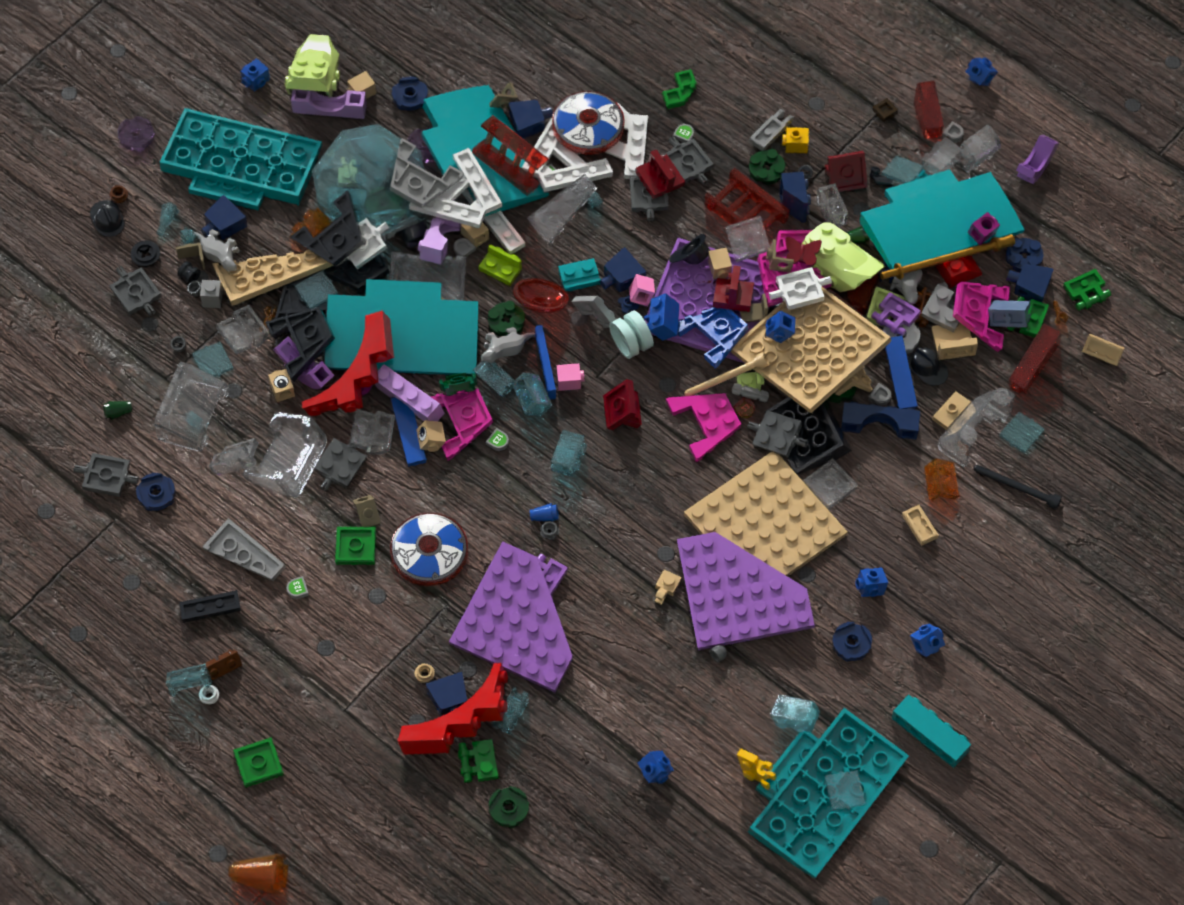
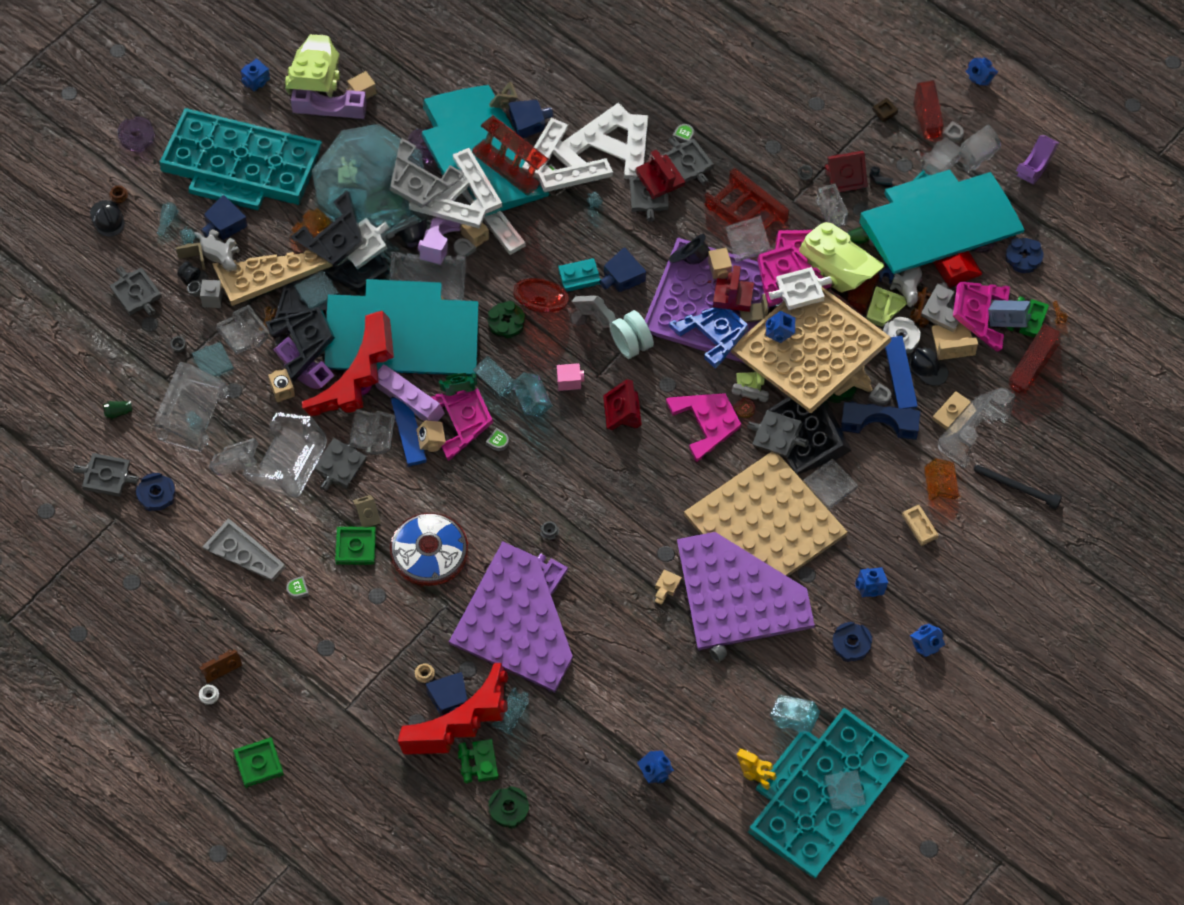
(144, 247): black gear -> none
(188, 678): clear light blue hinge -> none
(209, 606): black plate -> none
(261, 873): clear orange cone -> none
(409, 102): dark blue plate -> none
(501, 265): lime bracket -> none
(504, 345): light grey animal -> none
(545, 362): blue tile -> none
(545, 513): blue cone -> none
(555, 214): clear wing -> none
(568, 452): clear light blue brick -> none
(588, 122): dish -> none
(626, 308): dark blue plate -> none
(641, 290): bright pink brick -> none
(663, 317): blue brick -> none
(679, 96): green tile -> none
(759, 361): tan piece -> none
(770, 130): light grey hinge -> none
(770, 158): dark green plate -> none
(774, 261): dark tan bracket -> none
(794, 195): dark blue slope -> none
(796, 140): yellow brick -> none
(803, 253): dark red animal -> none
(898, 309): medium lavender plate -> none
(902, 170): clear light blue piece -> none
(931, 731): teal brick -> none
(981, 234): magenta brick -> none
(995, 244): pearl gold bar -> none
(1021, 432): clear light blue piece -> none
(1031, 281): dark blue torso -> none
(1085, 284): green plate -> none
(1103, 349): tan plate -> none

